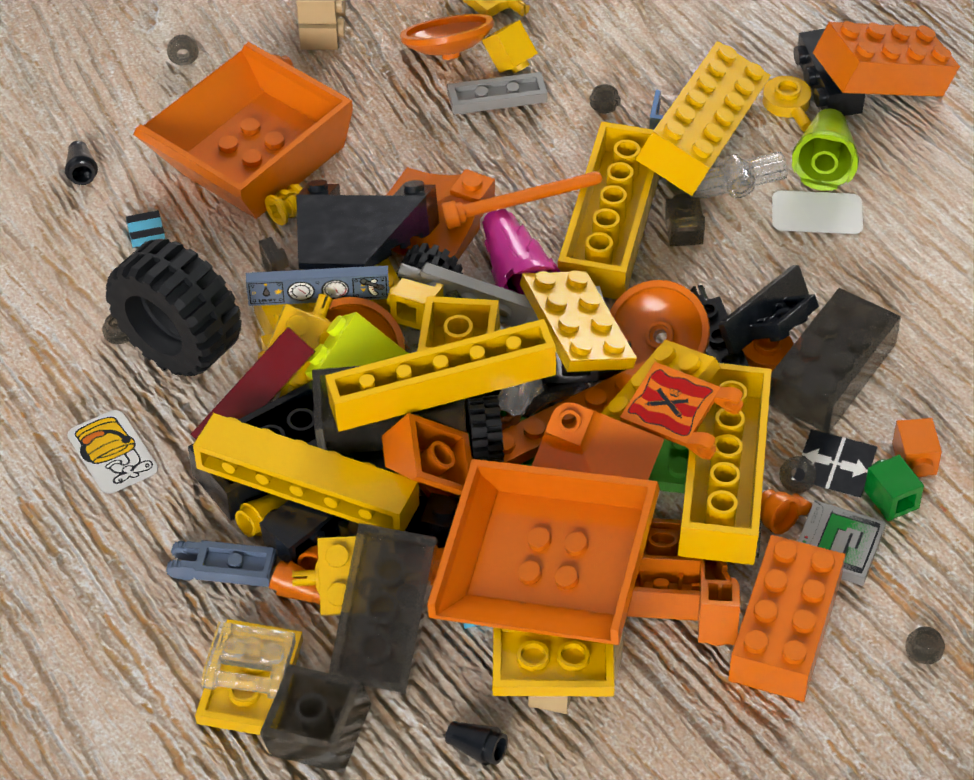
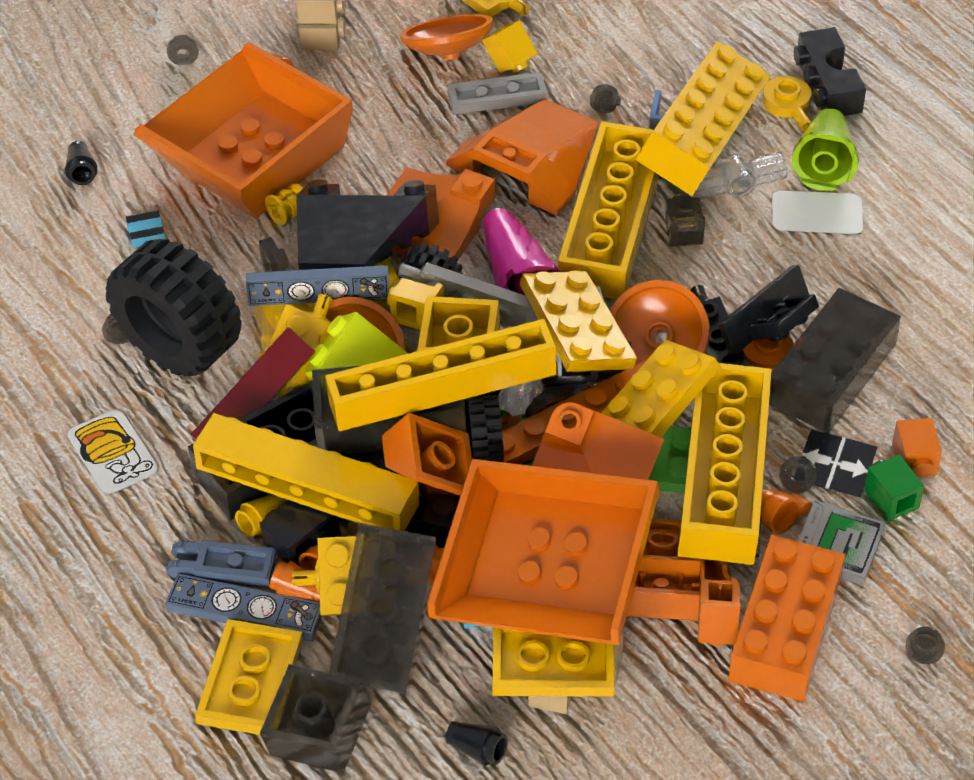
(226, 601): none -> sand blue tile
(251, 649): clear plate -> none
(457, 212): orange piece -> none
(538, 146): none -> orange wedge
(676, 405): orange flag -> none
(885, 59): orange brick -> none

